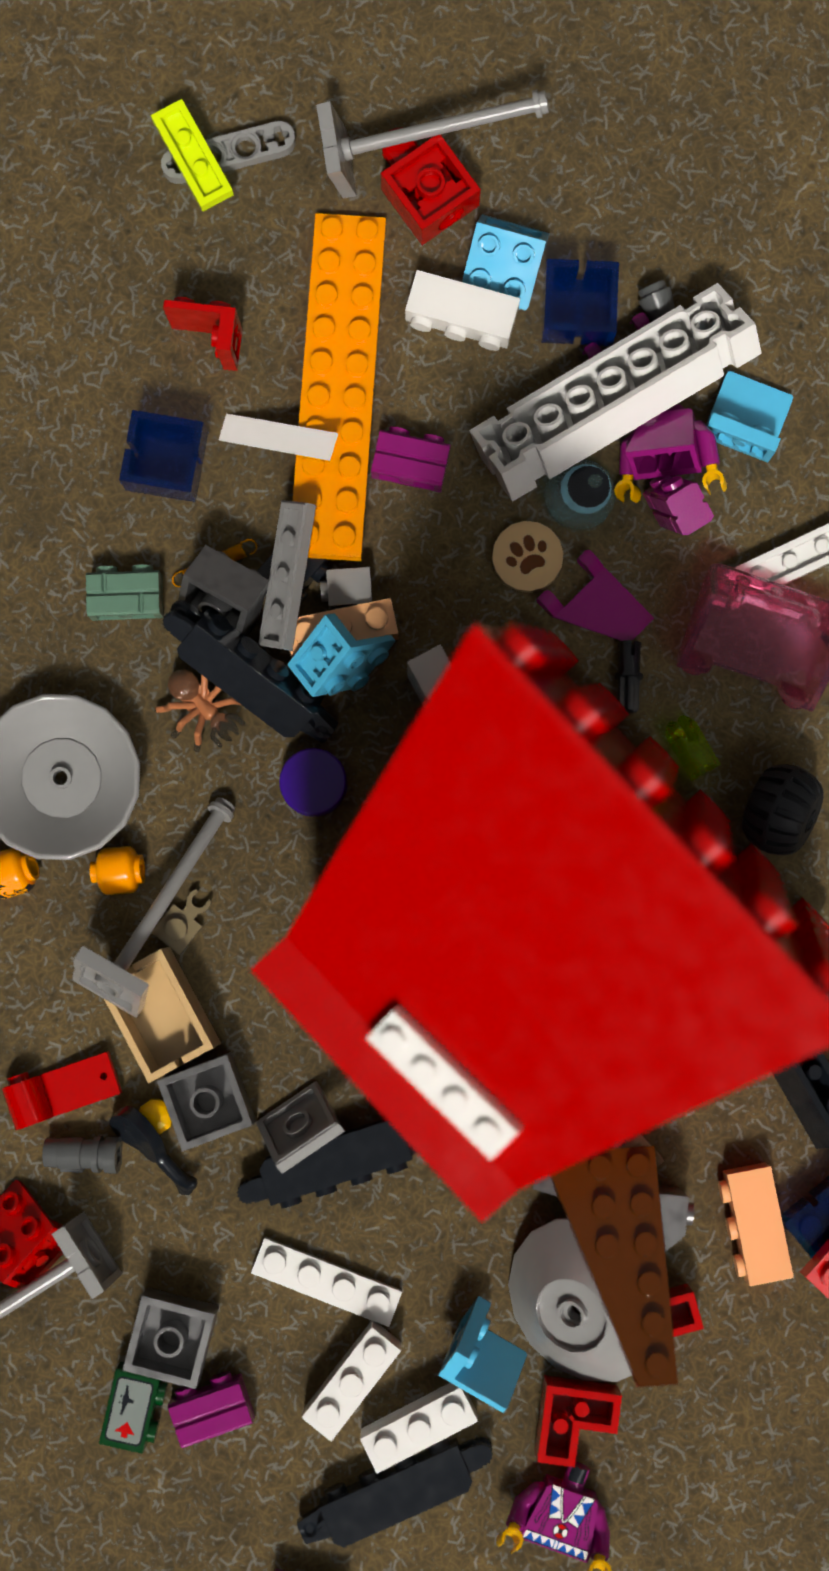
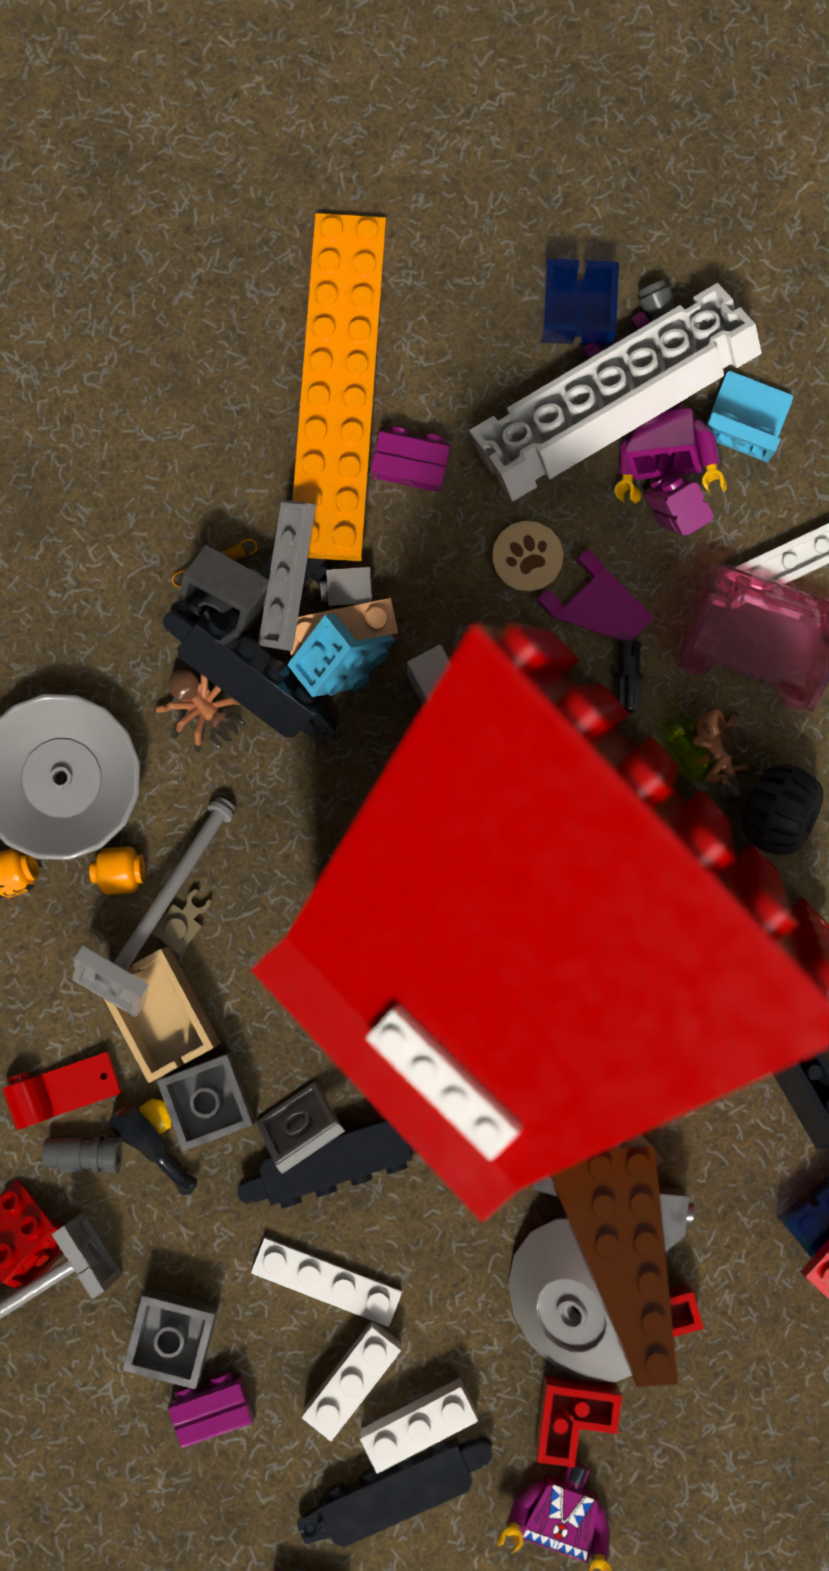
(124, 594): sand green brick -> none
(131, 1411): brick -> none
(167, 456): clear blue piece -> none
(192, 155): neon yellow plate -> none
(215, 318): red bracket -> none
(228, 143): light grey beam -> none
(278, 437): white sticker -> none
(313, 782): dark purple head -> none
(340, 149): light grey tile -> none
(428, 186): red brick -> none
(461, 310): white brick -> none
(482, 1360): medium azure bracket -> none
(505, 258): medium azure bracket -> none
(580, 496): tile -> none
(724, 742): none -> animal
(755, 1224): light nougat brick -> none

